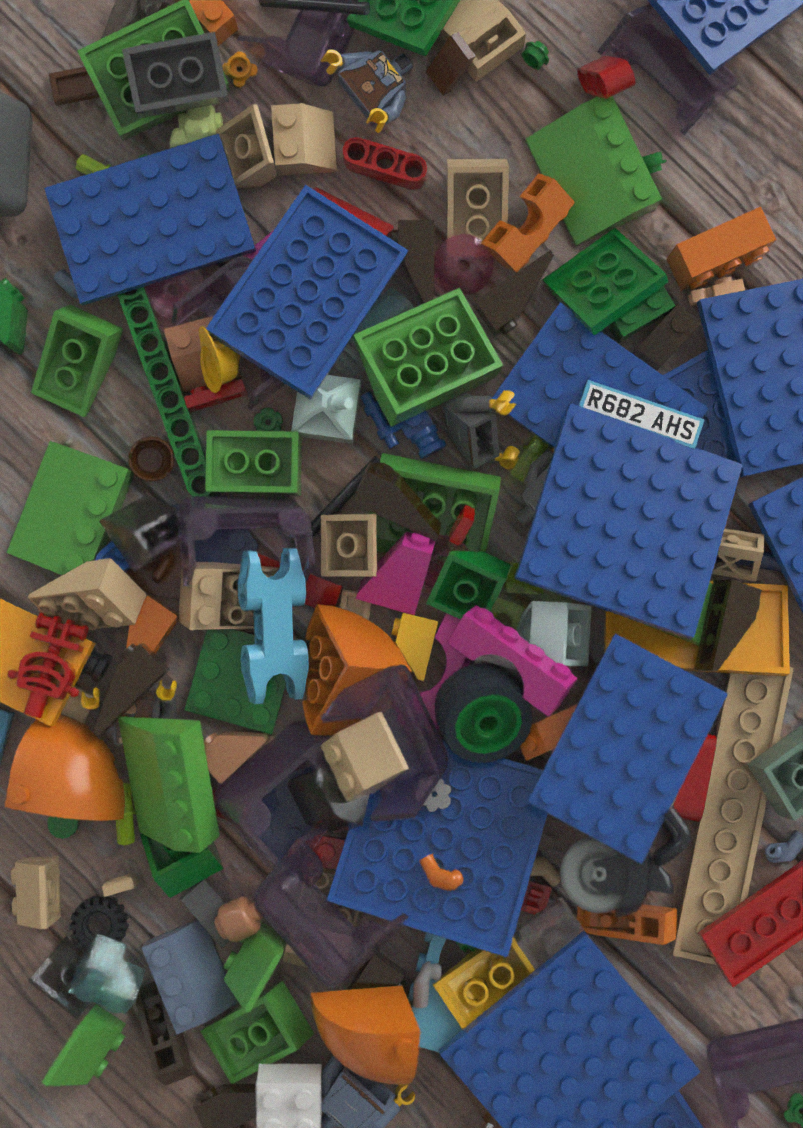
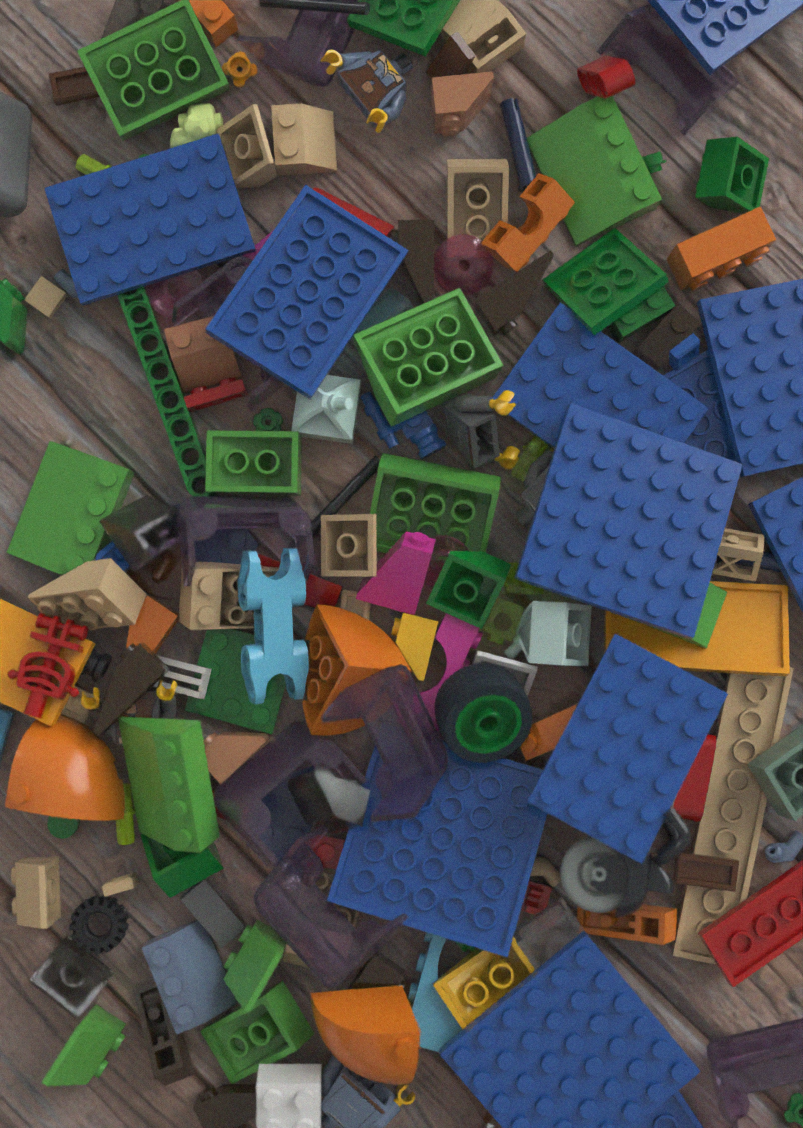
(45, 297): none -> tan tile
(75, 359): bright green slope -> none
(106, 977): clear light blue brick -> none
(151, 459): reddish brown hair -> none
(175, 75): dark grey brick -> none
(202, 683): none -> white tile
(217, 361): yellow piece -> none
(238, 919): nougat head -> none
(364, 757): tan slope -> none
(374, 153): red beam -> none
(391, 497): dark brown slope -> none
(421, 983): light grey arm -> none
(439, 877): orange arm -> none
(442, 799): light grey plant -> none
(458, 100): none -> nougat slope
(462, 525): red tile -> none
(518, 142): none -> dark blue pin
(535, 55): green plate -> none
(543, 679): dark pink arch -> none
(642, 413): tile -> none
(684, 352): none -> blue tile
(706, 871): none -> reddish brown tile
(721, 287): light nougat plate -> none
(728, 617): dark brown slope -> none
(731, 175): none -> green slope

